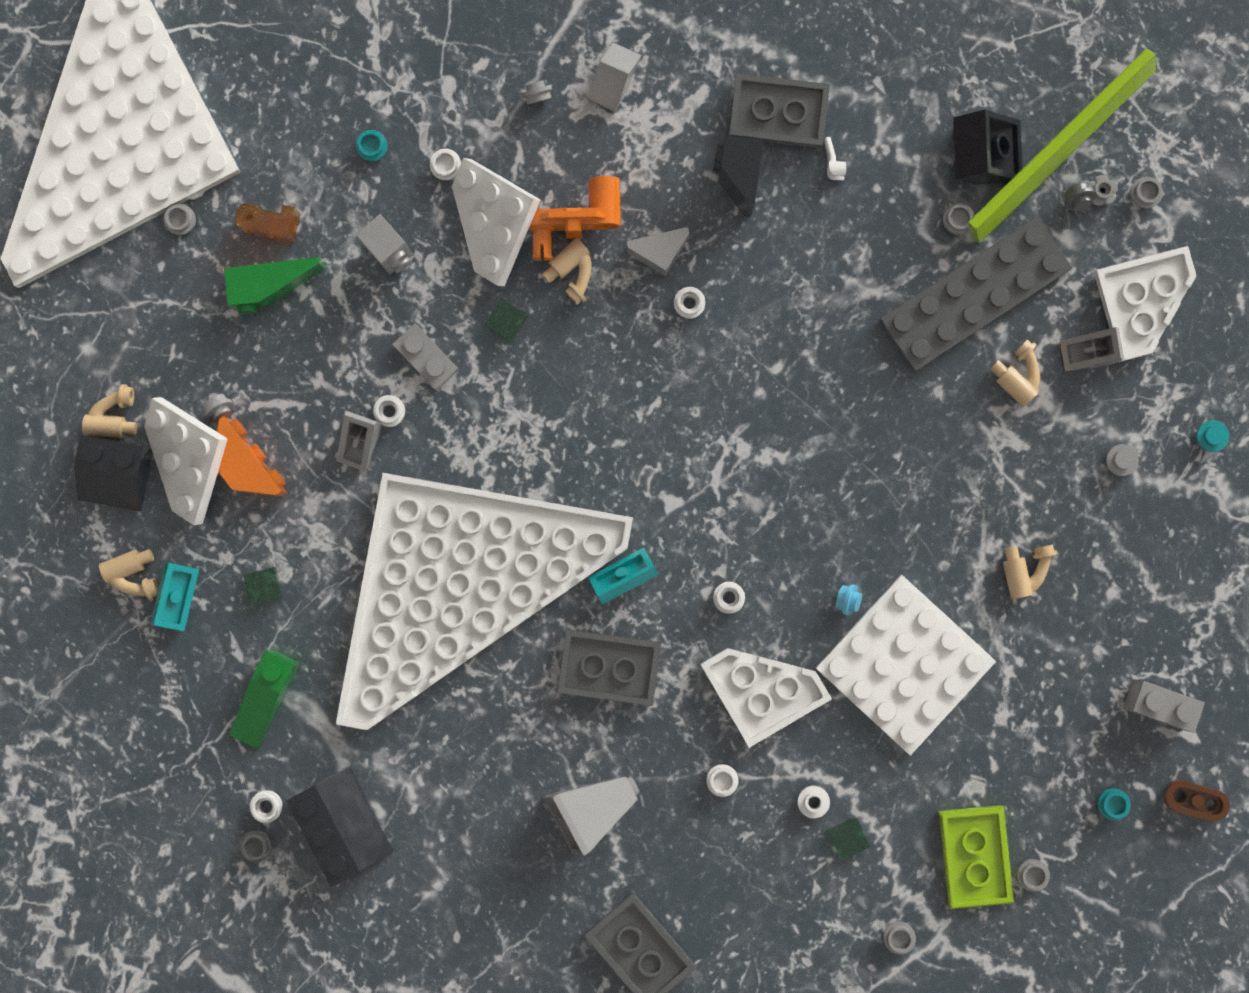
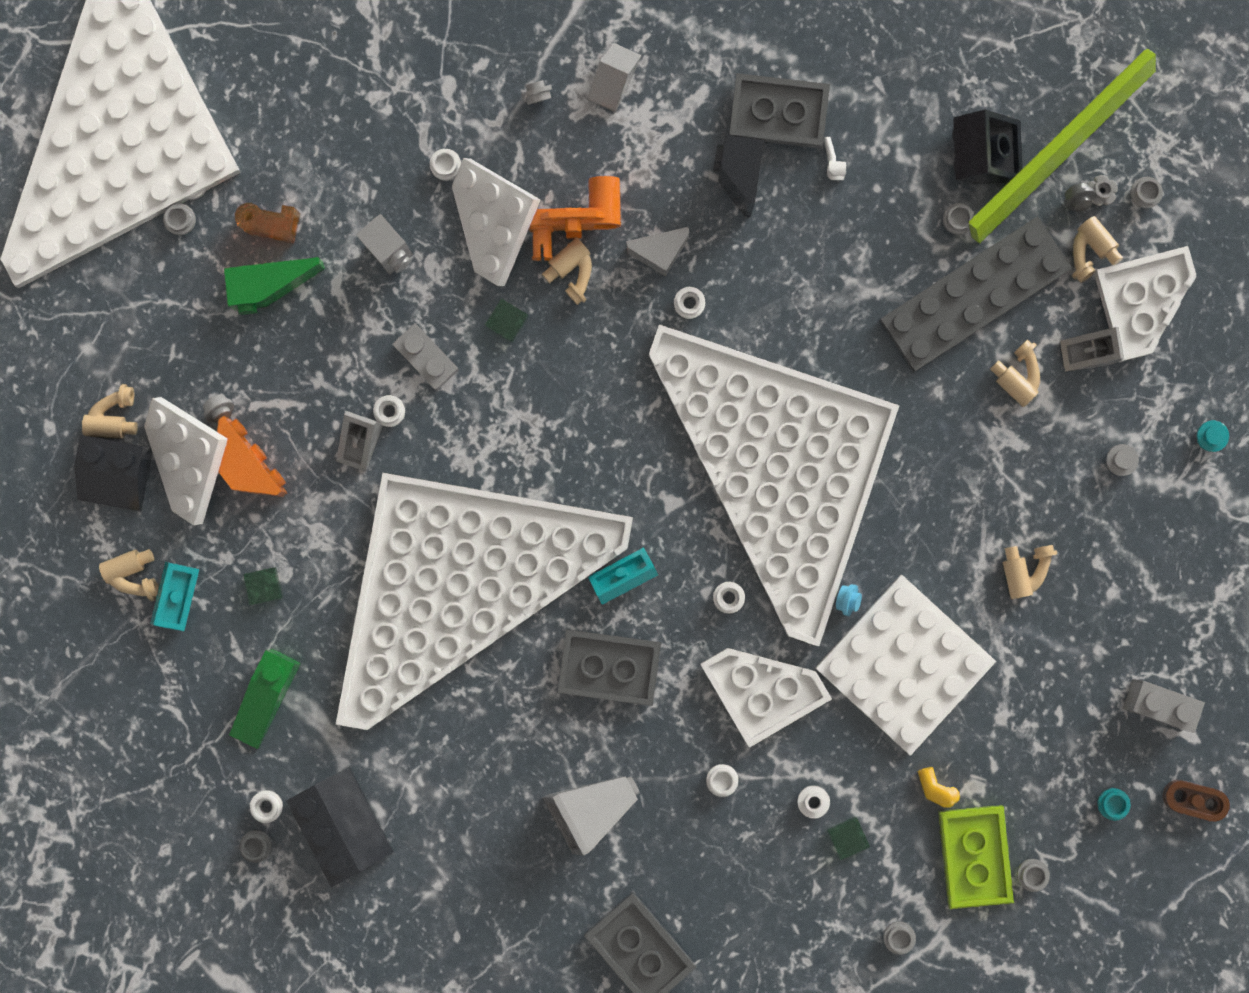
(371, 145): teal plate -> none
(786, 462): none -> white plate
(935, 792): none -> yellow arm
(1100, 240): none -> tan plant

